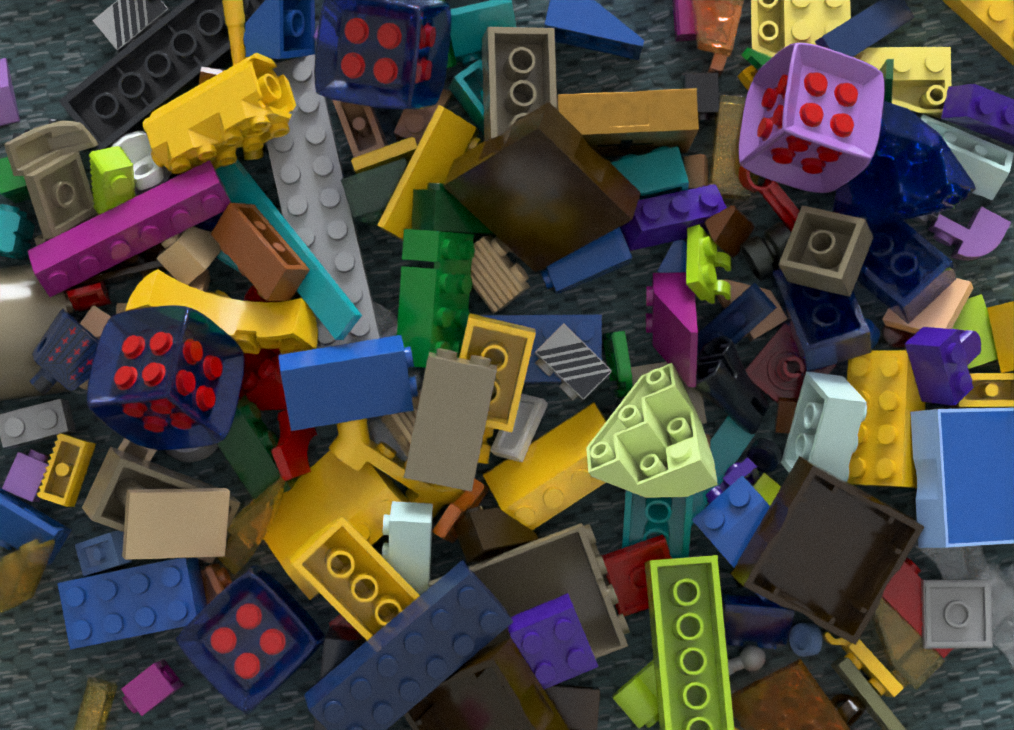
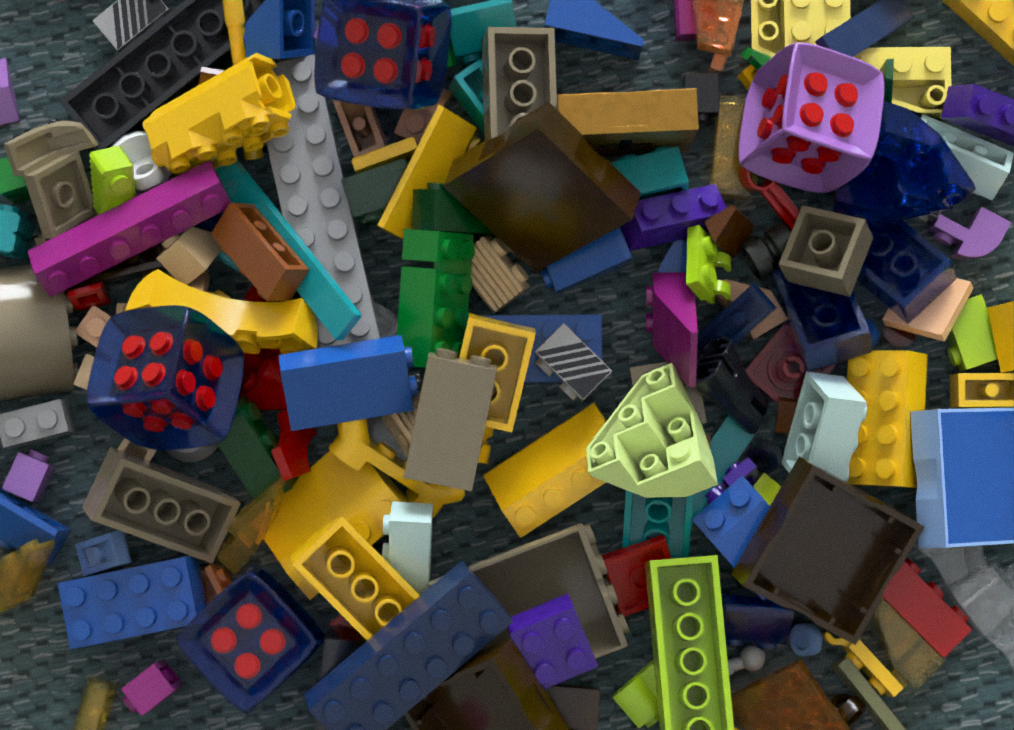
(64, 354): dark blue torso -> none
(66, 470): yellow brick -> none
(175, 523): tan tile -> none
(456, 510): orange tile -> none
(490, 533): dark brown slope -> none
(528, 417): white tile -> none
(618, 361): green tile -> none
(696, 170): medium nougat slope -> none
(941, 361): dark purple brick -> none
(956, 614): light grey tile -> none

